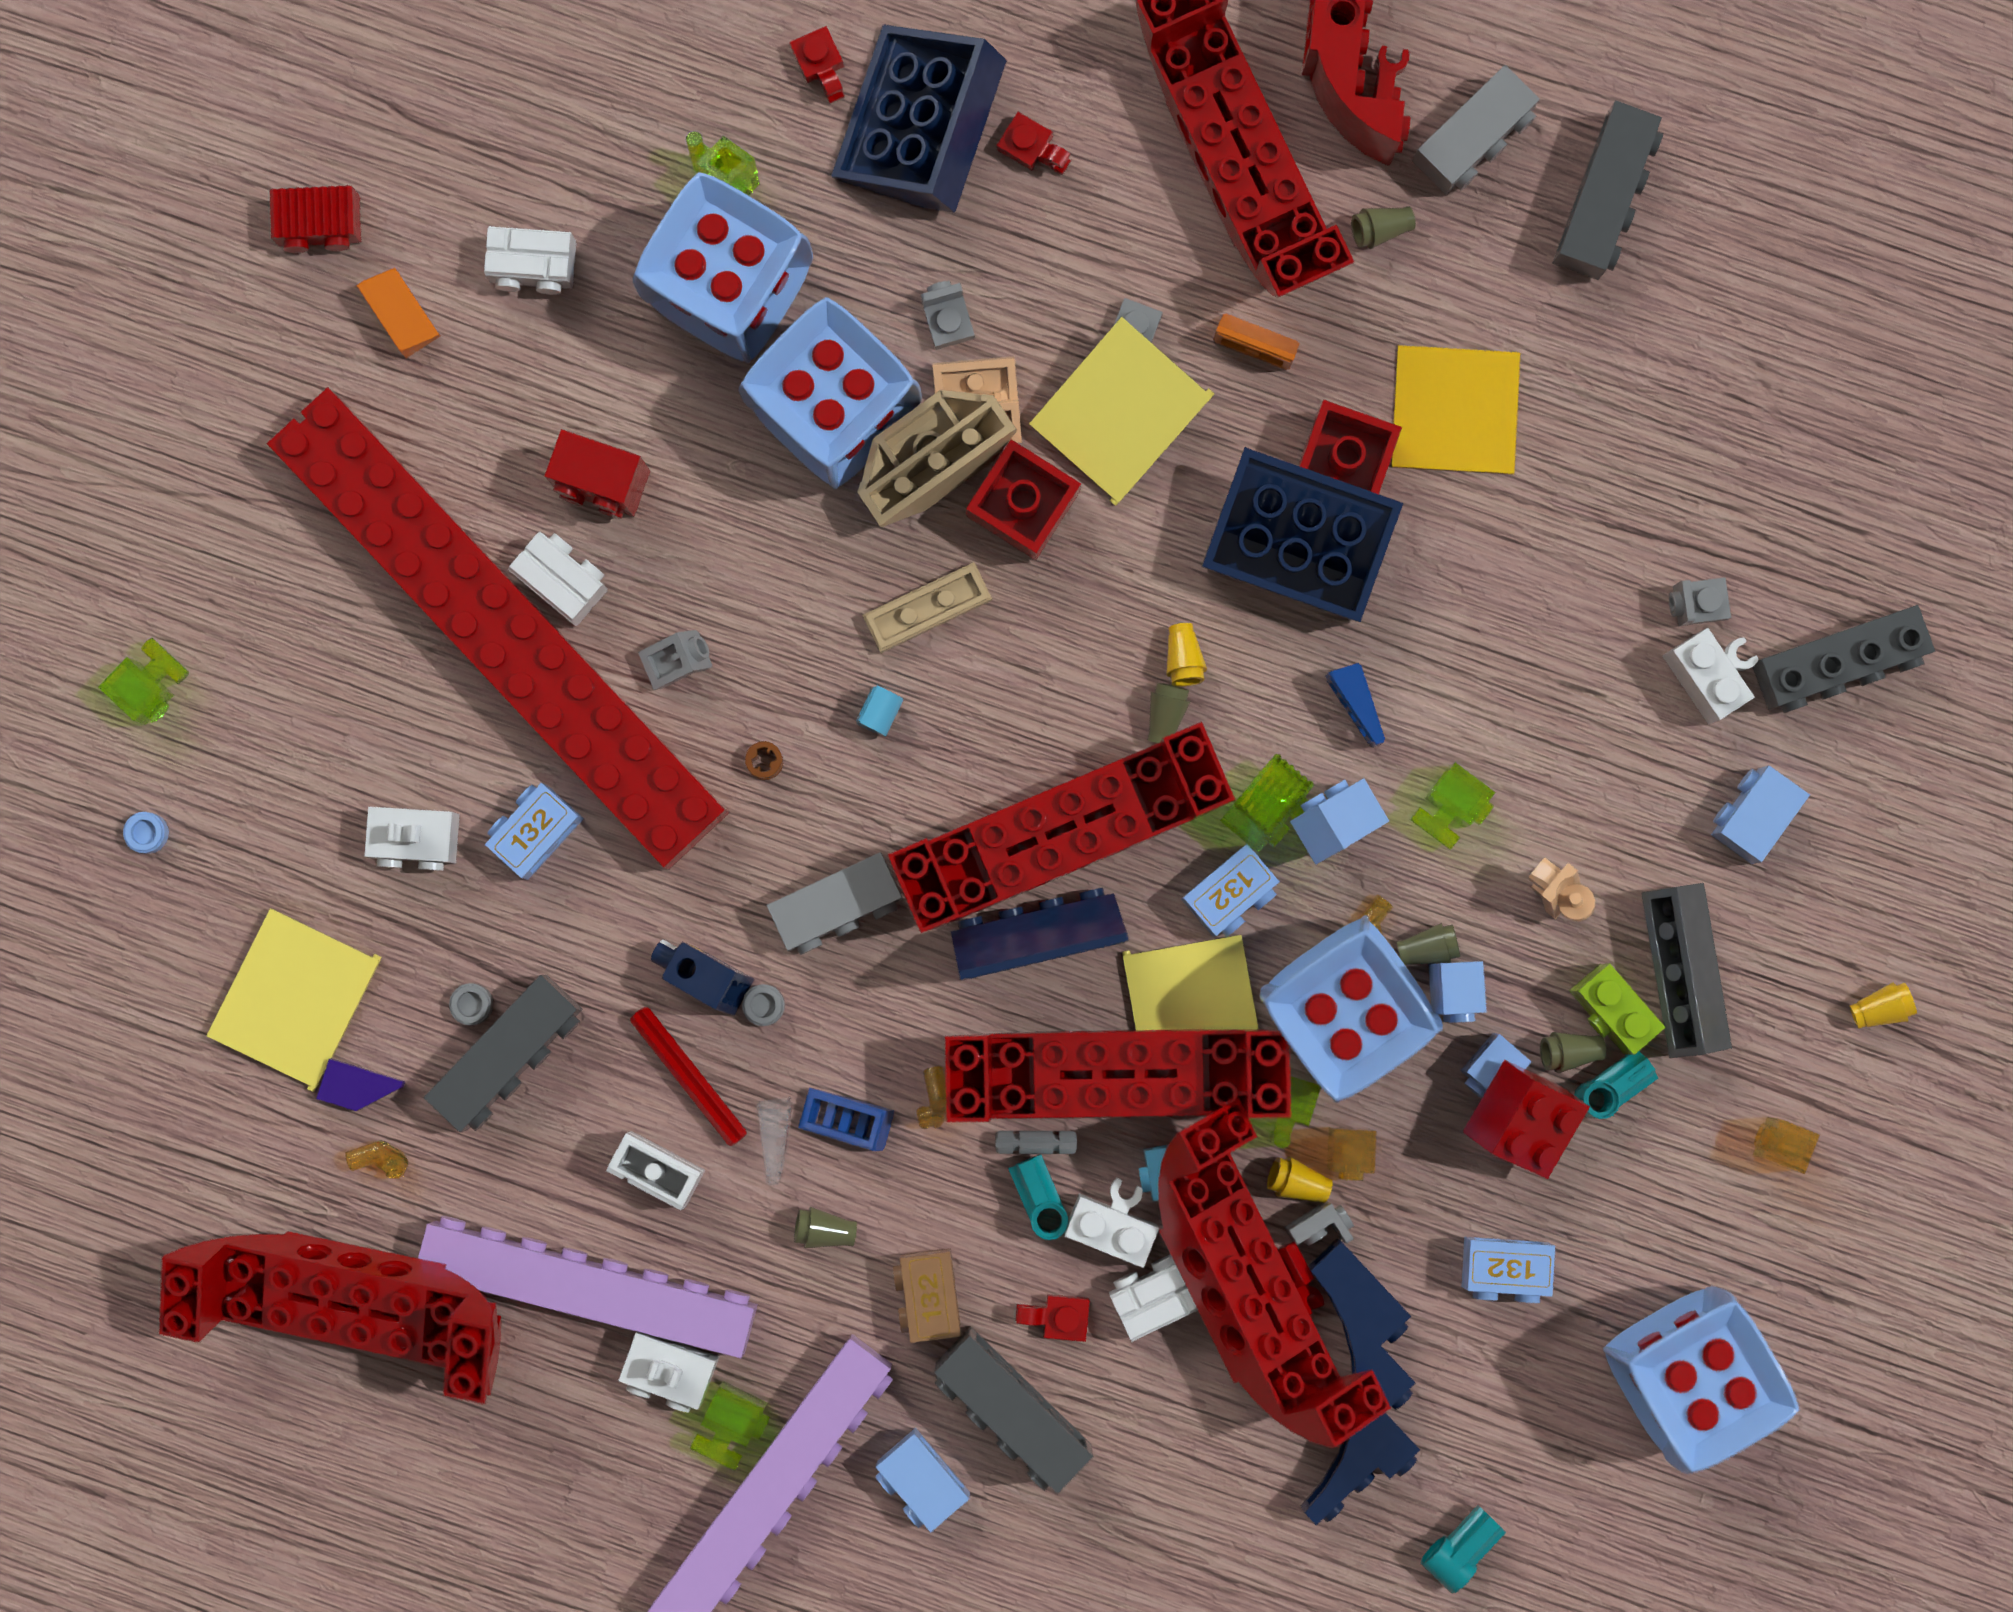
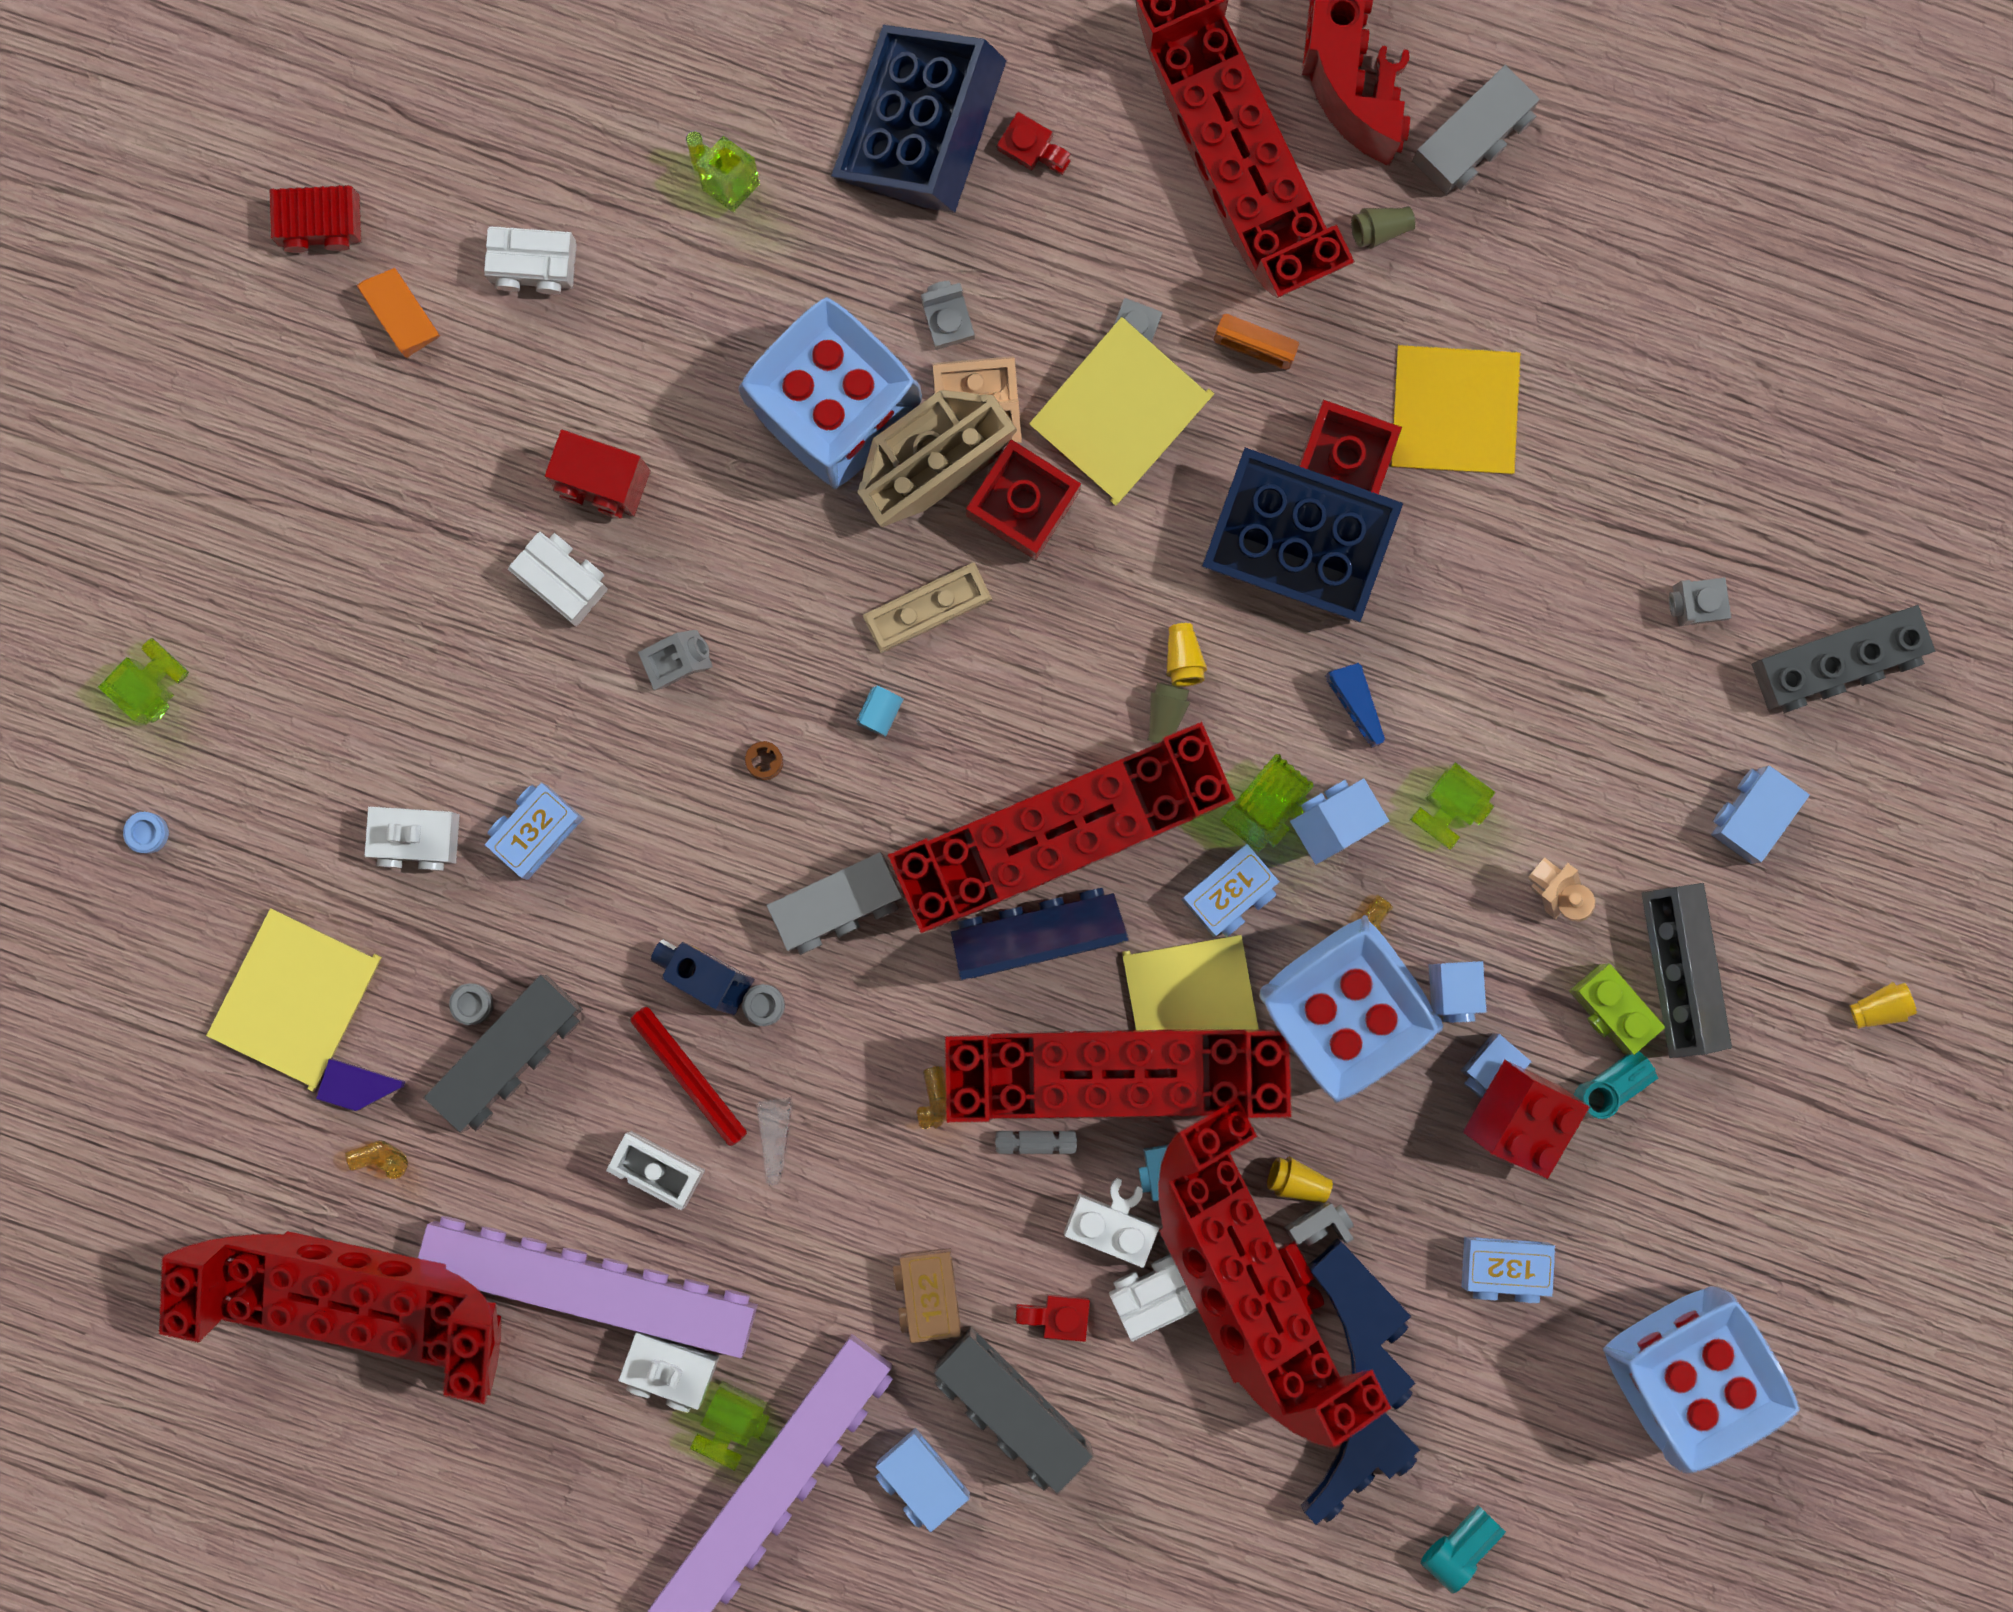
(498, 629): red piece -> none
(723, 267): light blue piece -> none
(819, 60): red plate -> none
(822, 1229): olive cone -> none
(879, 1131): blue slope -> none
(1038, 1193): teal piece -> none
(1303, 1102): clear neon green brick -> none
(1351, 1152): clear yellow brick -> none
(1430, 946): olive cone -> none
(1568, 1051): olive cone -> none
(1607, 191): dark grey brick -> none
(1711, 674): white brick -> none
(1785, 1144): clear yellow brick -> none

